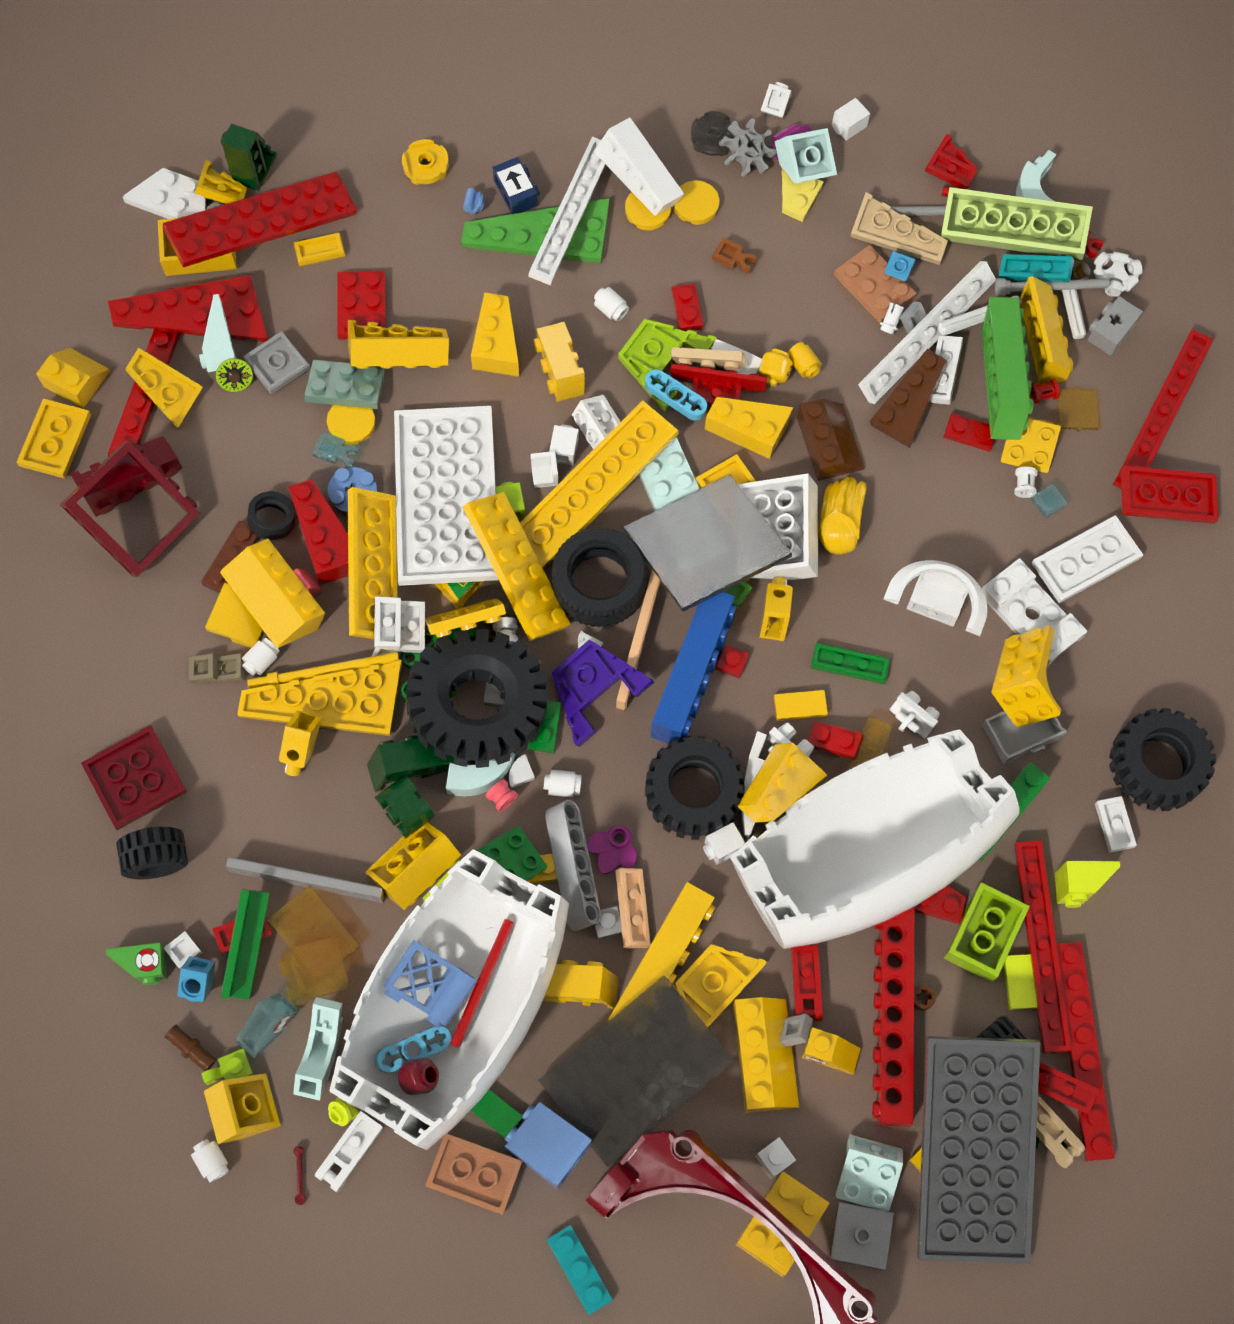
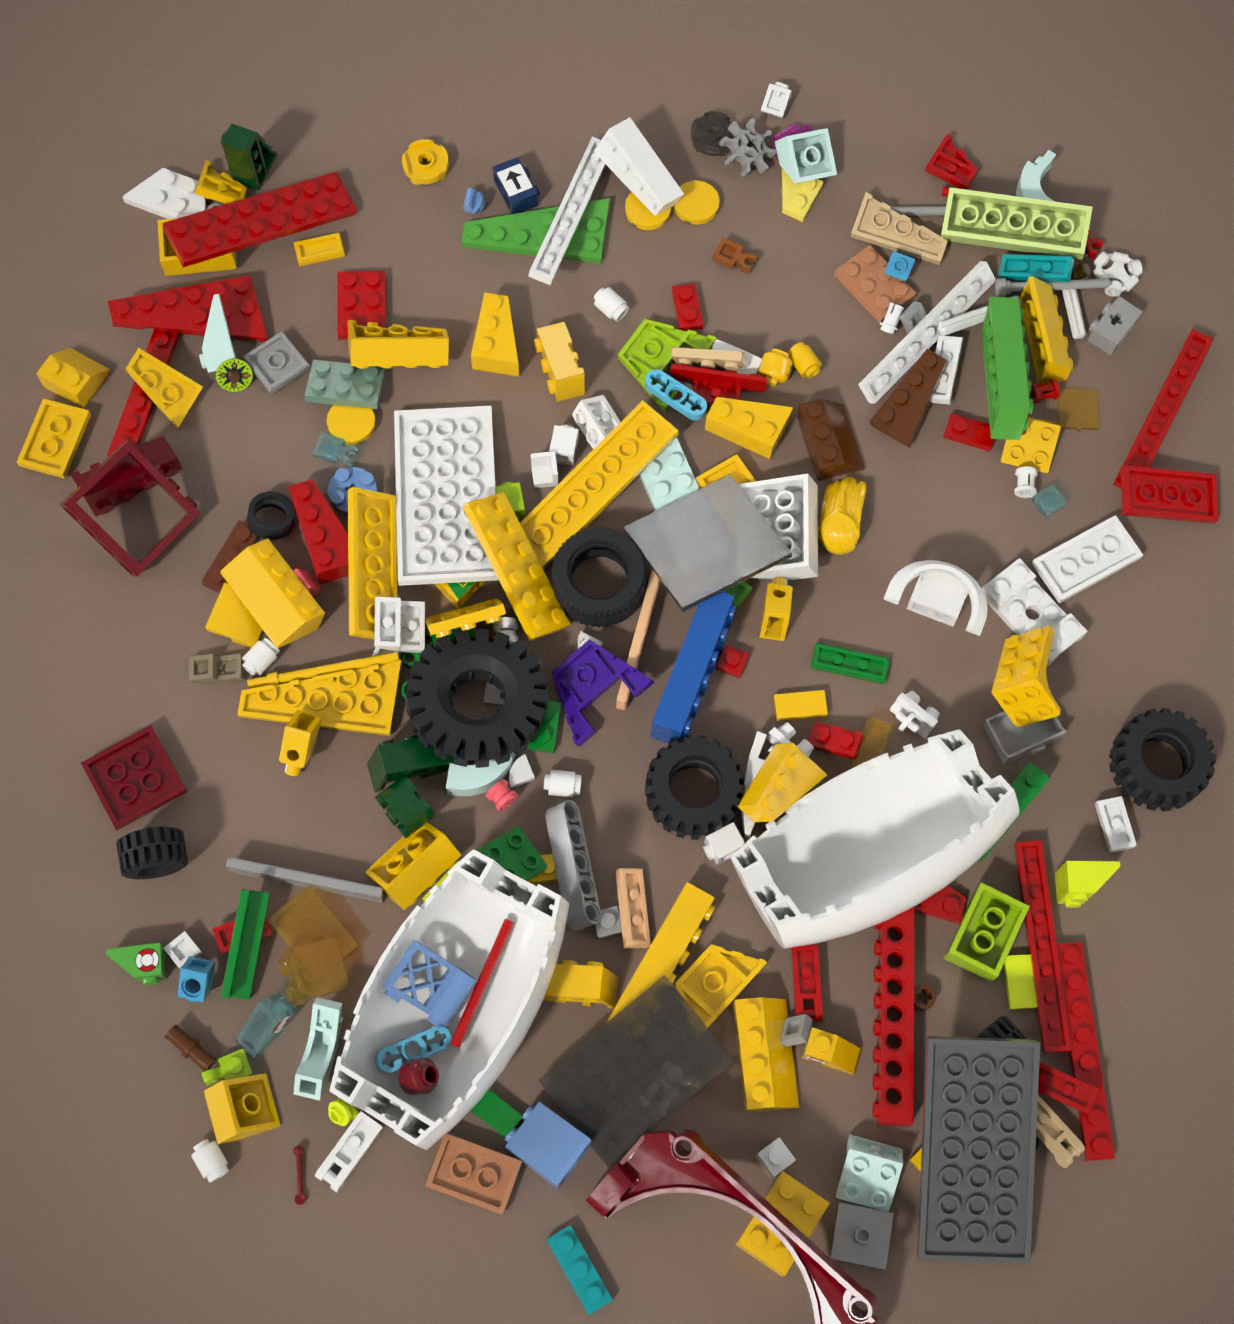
(610, 852): magenta plate -> none
(850, 119): white brick -> none

